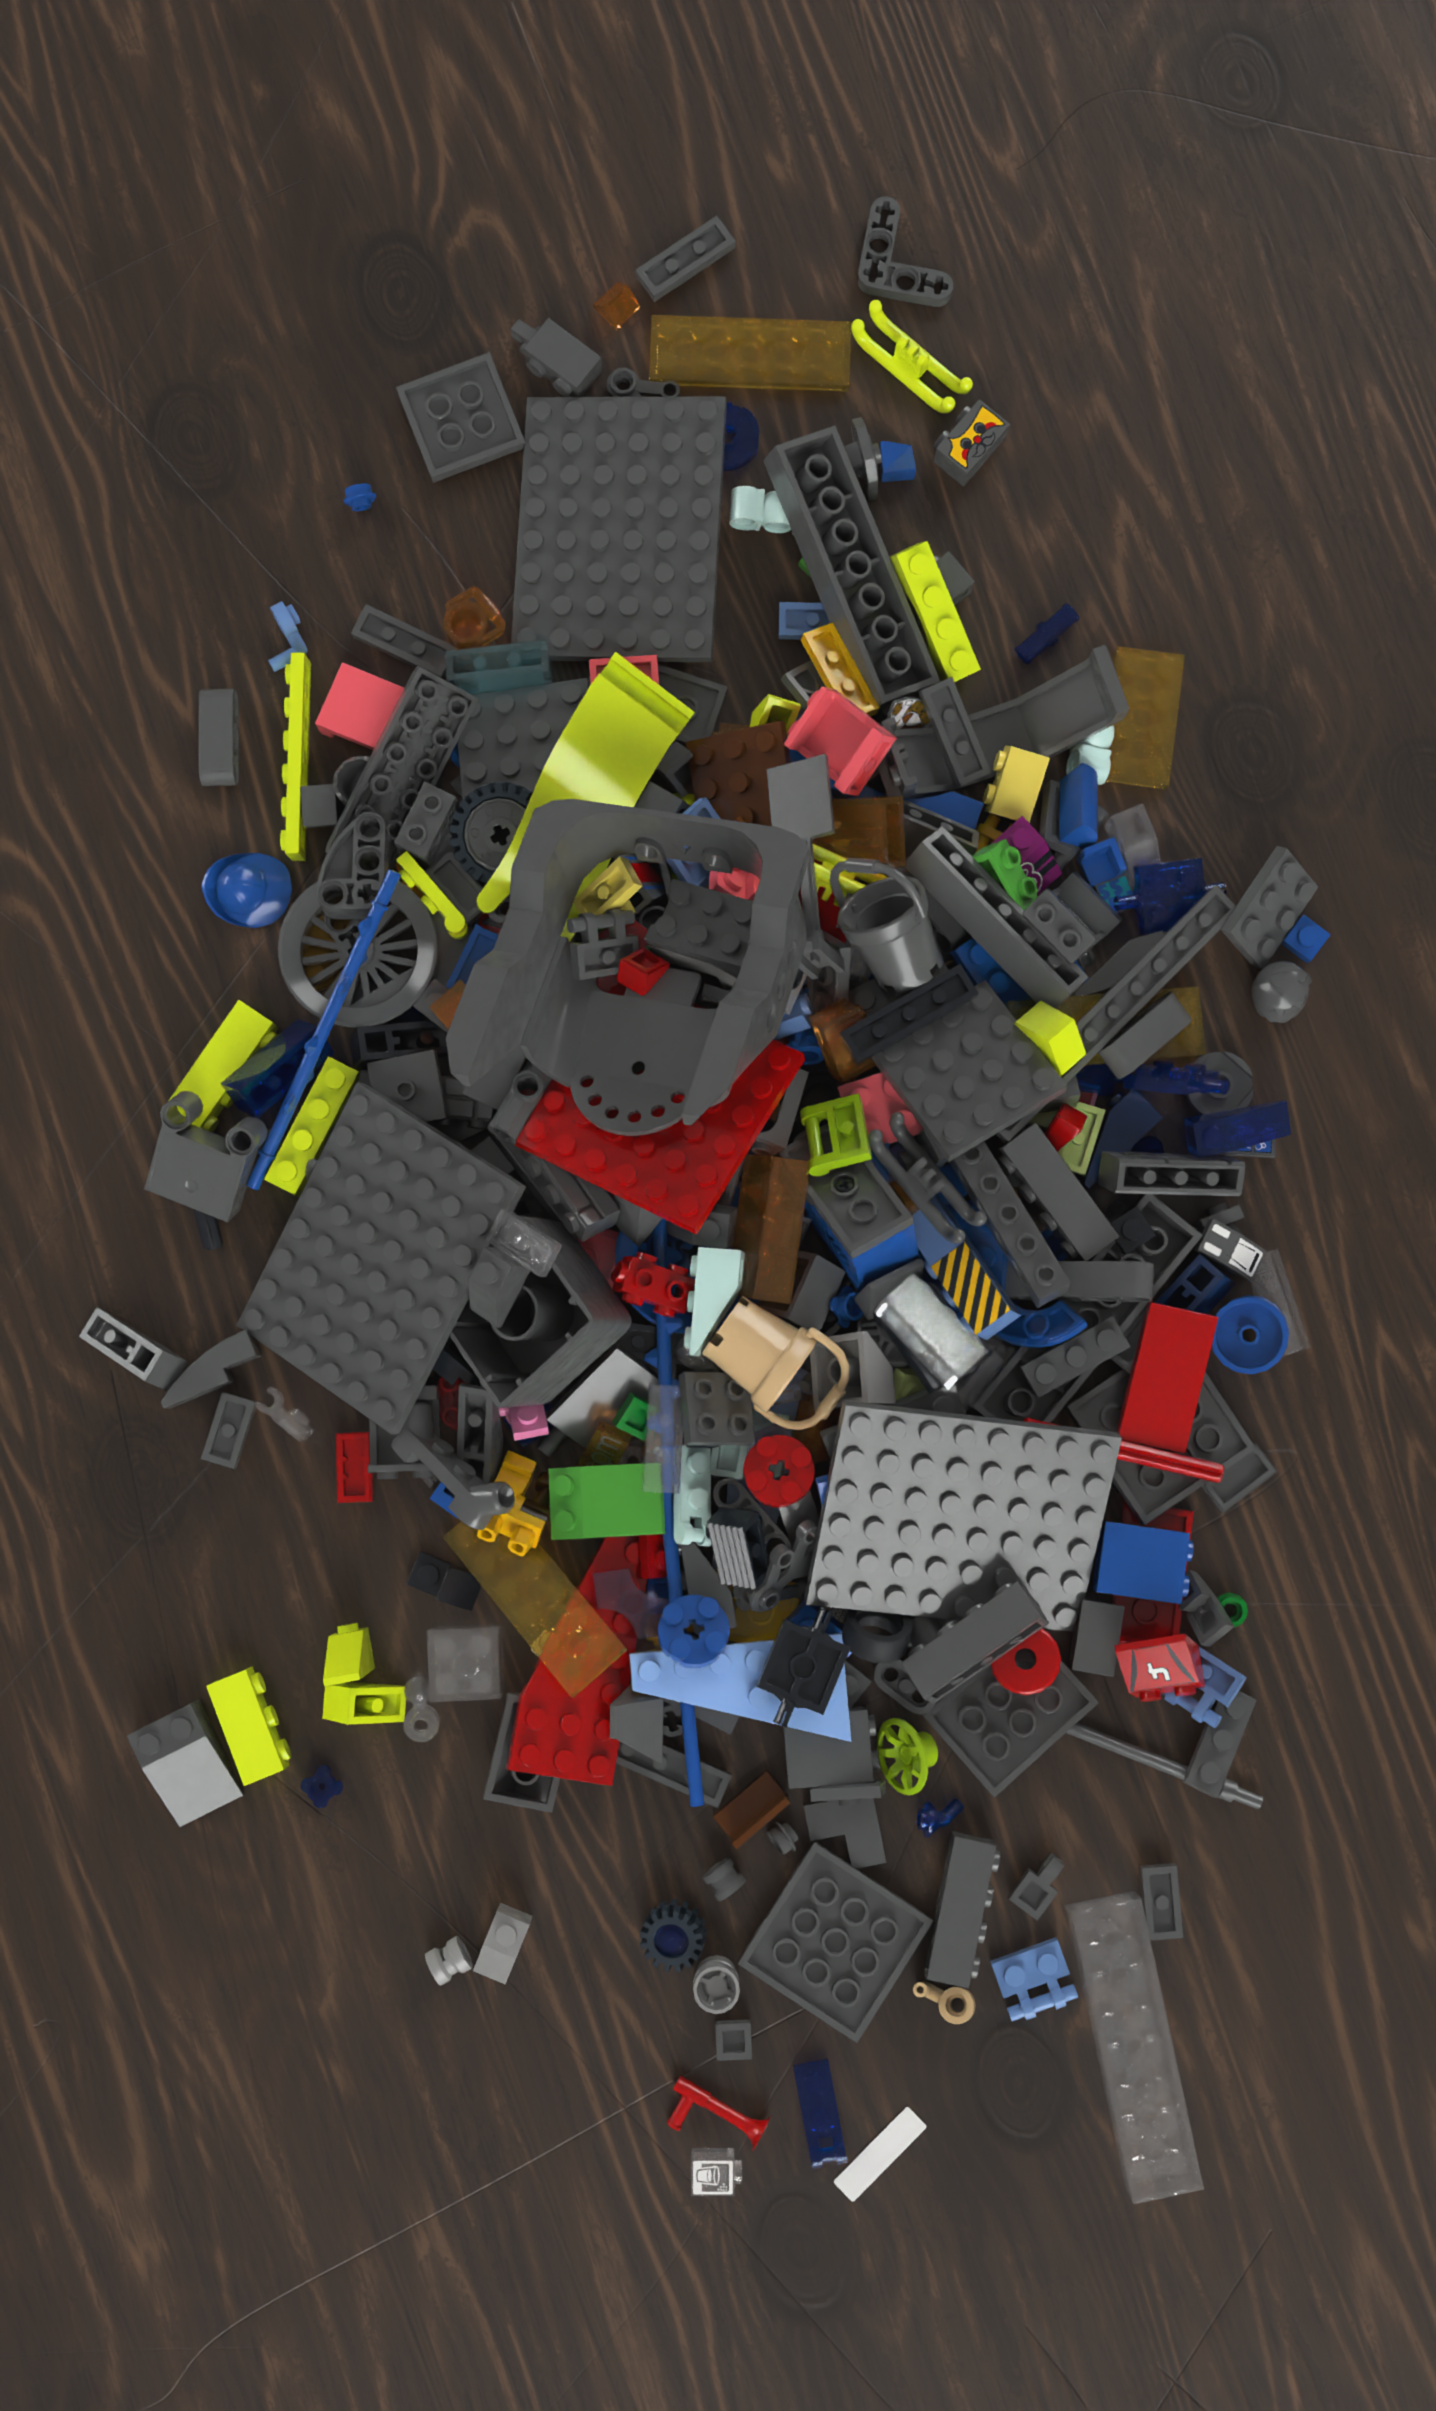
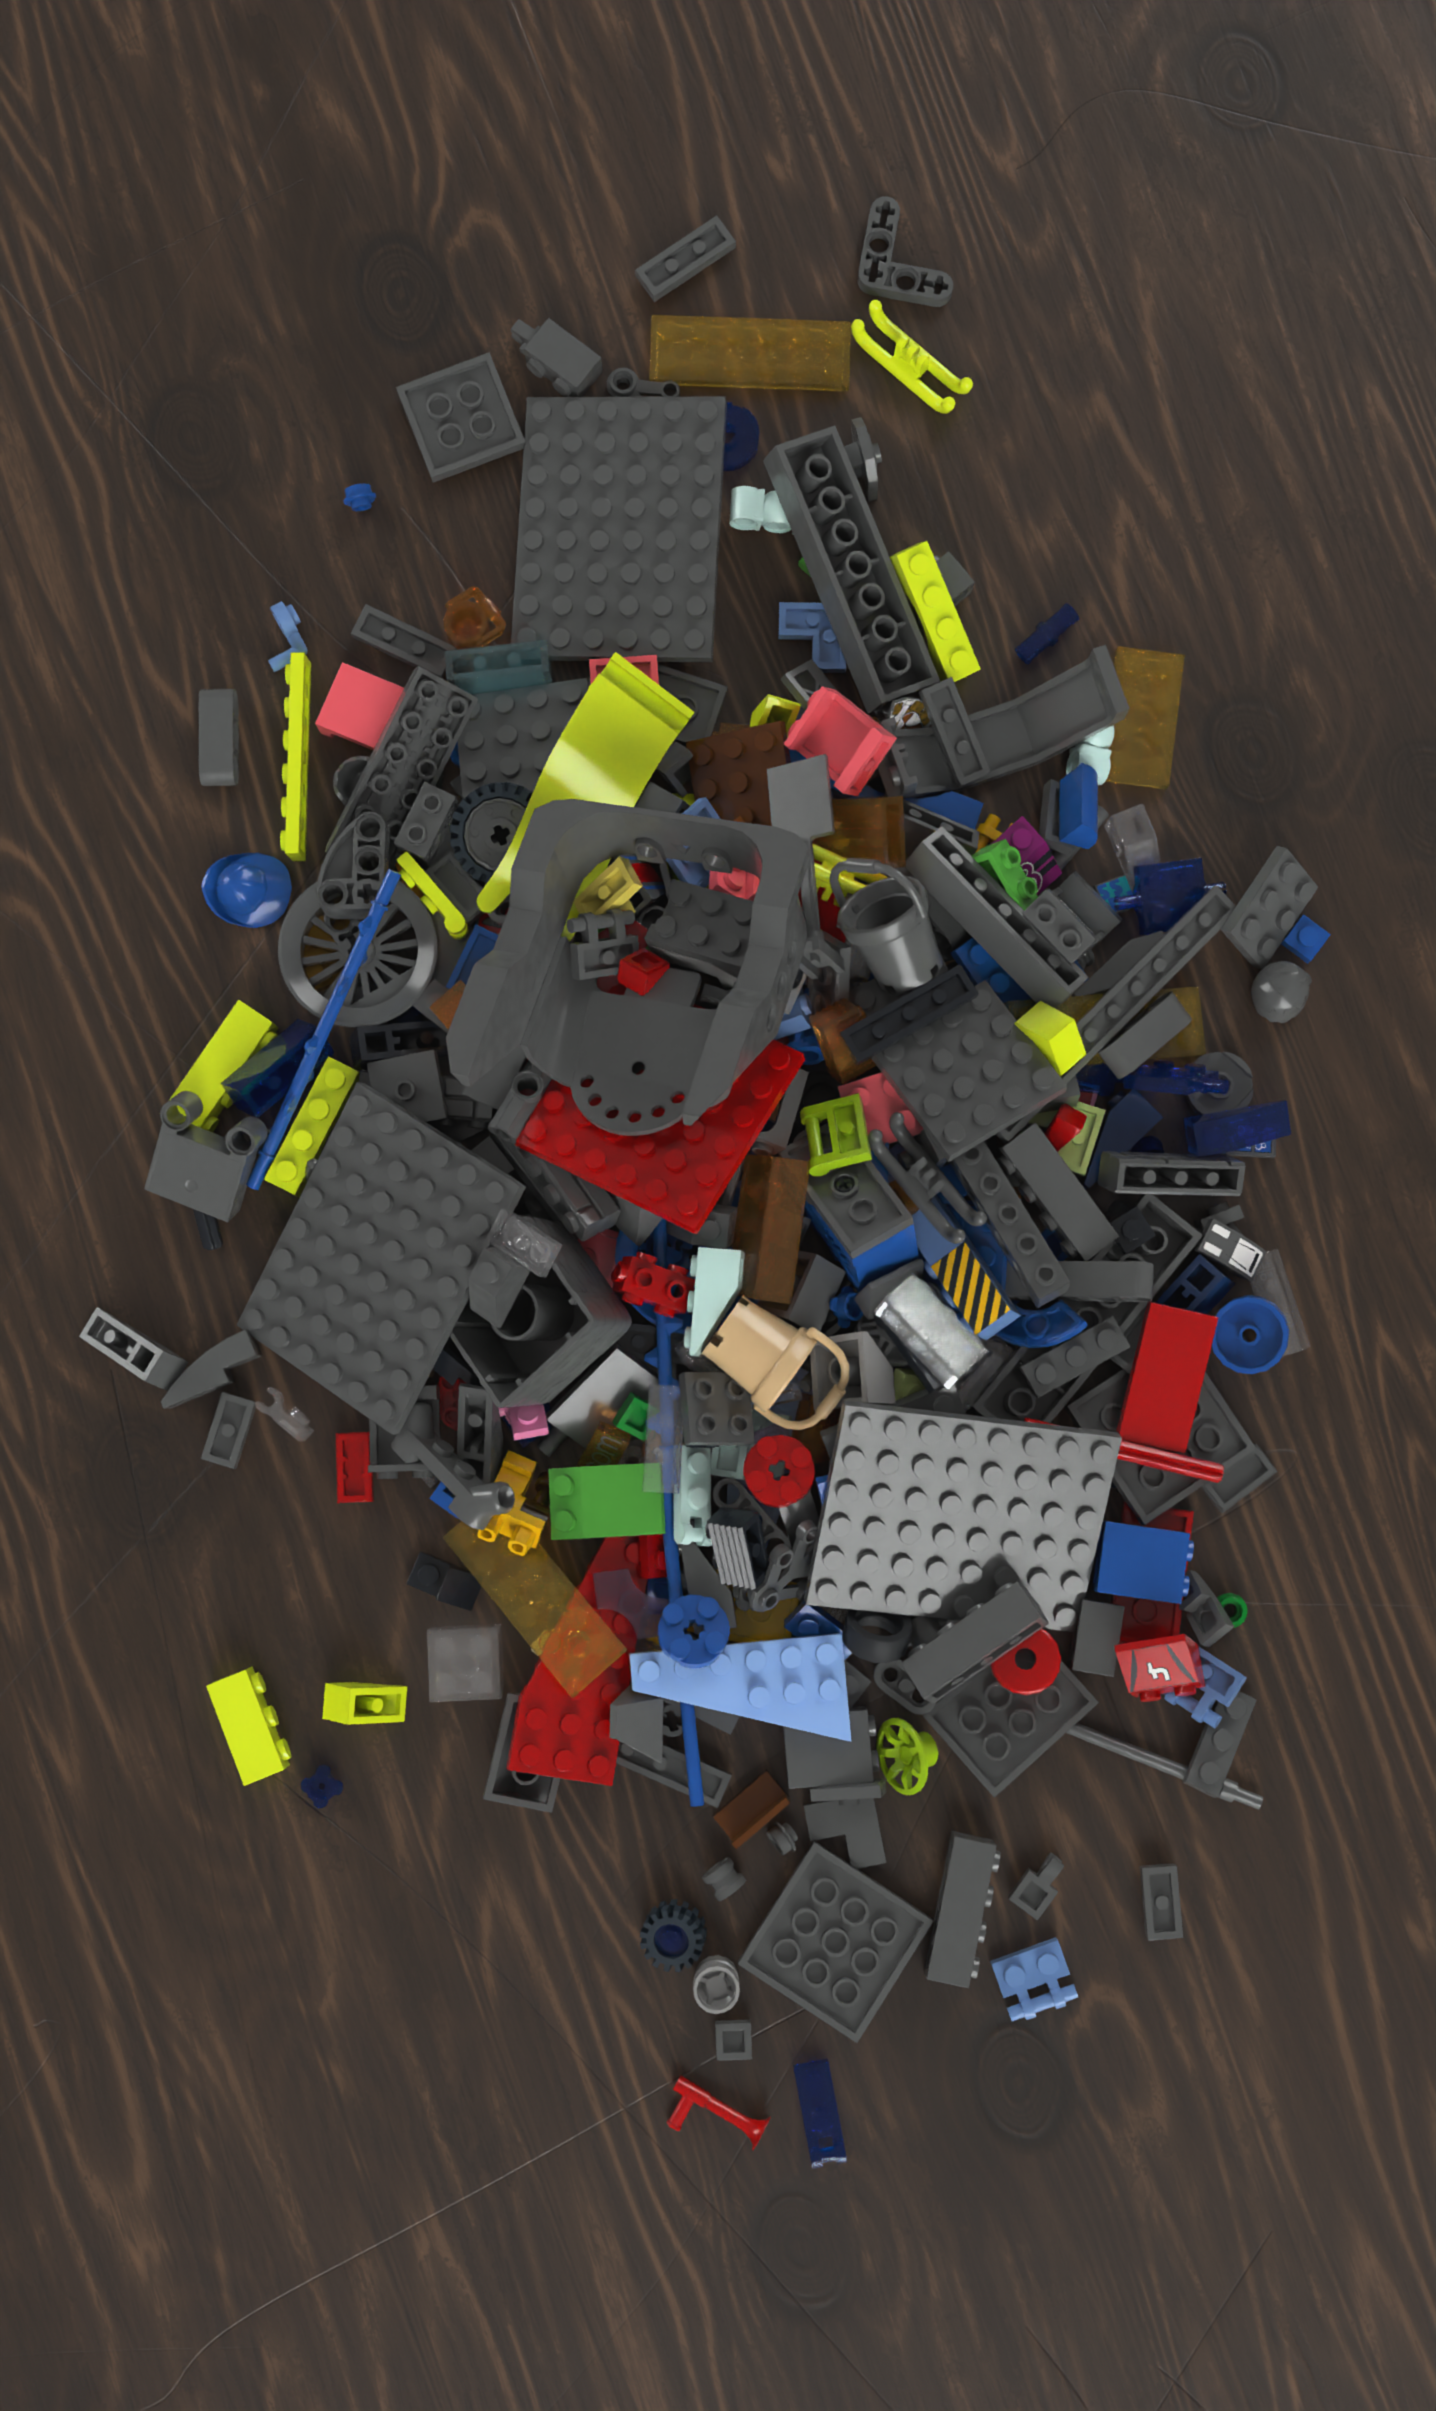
(186, 1763): slope -> none
(320, 806): dark grey panel -> none
(348, 1655): neon yellow slope -> none
(417, 1693): clear plate -> none
(448, 1960): light grey wheel -> none
(502, 1943): light grey slope -> none
(617, 304): clear orange slope -> none
(714, 2172): clear brick -> none
(803, 1666): black plate -> none
(838, 667): yellow plate -> none
(880, 2154): white sticker -> none
(897, 462): blue slope -> none
(931, 1819): clear blue plate -> none
(945, 1999): tan plate -> none
(970, 442): dark grey brick -> none
(1015, 783): light yellow brick -> none
(1101, 862): blue panel -> none
(1134, 2047): clear brick -> none

